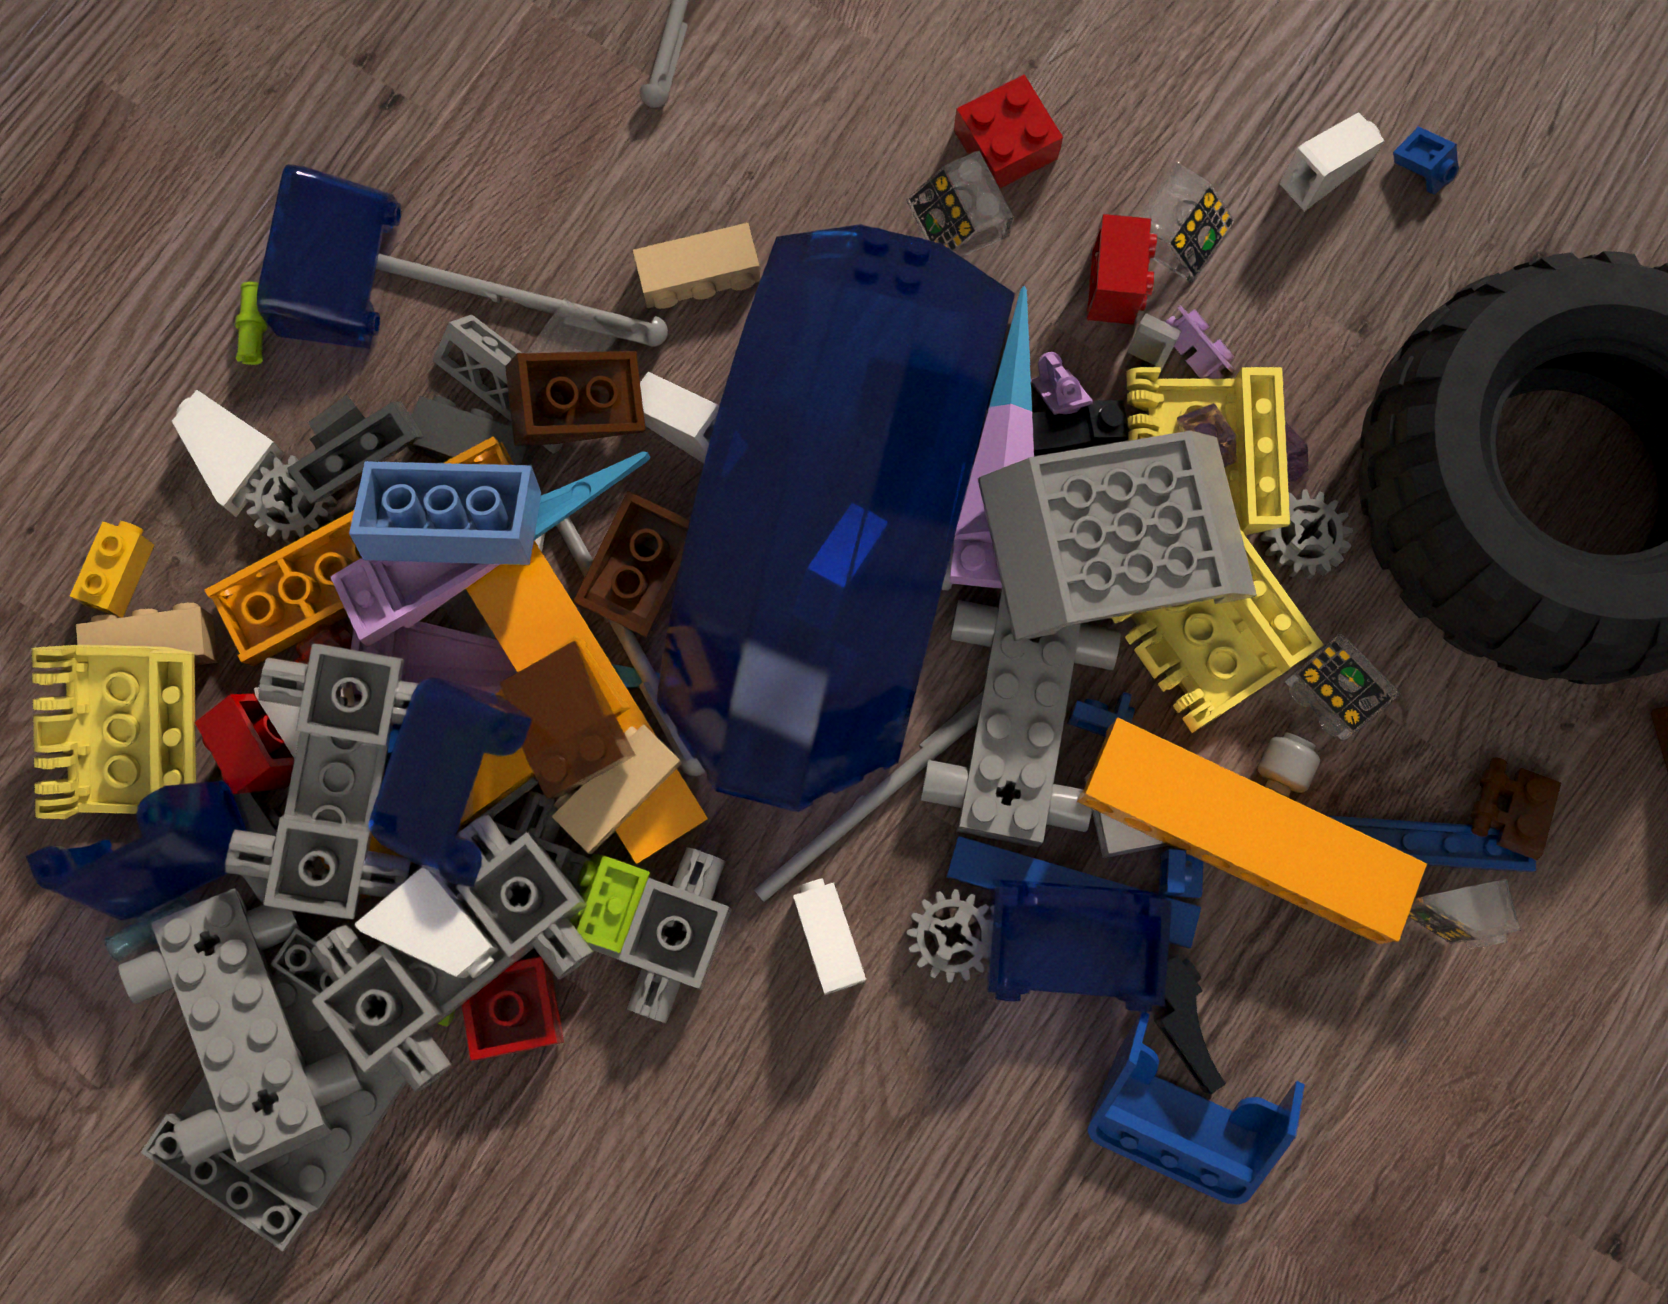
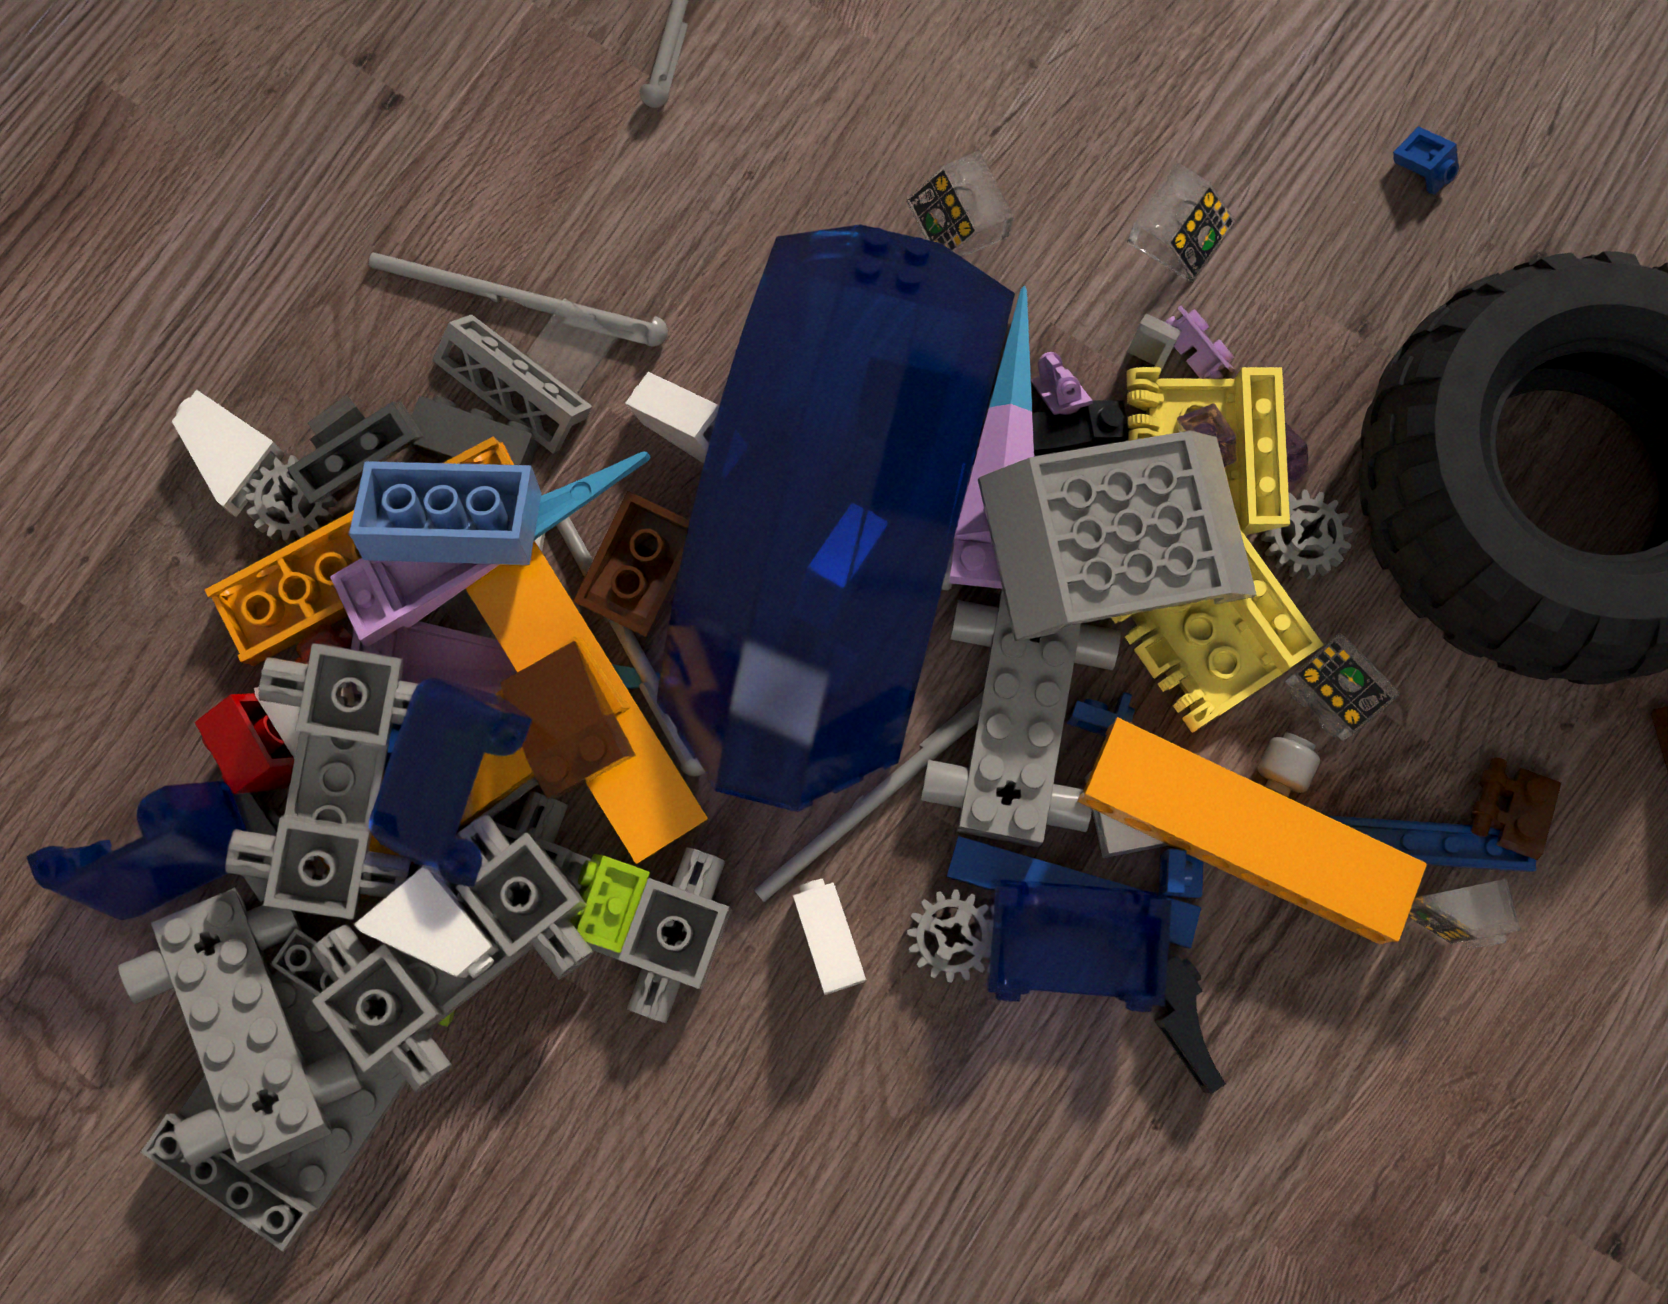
(112, 568): yellow brick -> none
(119, 728): light yellow slope -> none
(140, 932): clear light blue pin -> none
(183, 628): tan brick -> none
(250, 326): lime pin -> none
(324, 258): clear blue windscreen -> none
(513, 1012): red brick -> none
(574, 396): reddish brown slope -> none
(609, 799): tan brick -> none
(697, 266): tan brick -> none
(1009, 131): red brick -> none
(1120, 269): red brick -> none
(1186, 1134): blue windscreen -> none
(1330, 159): white slope -> none

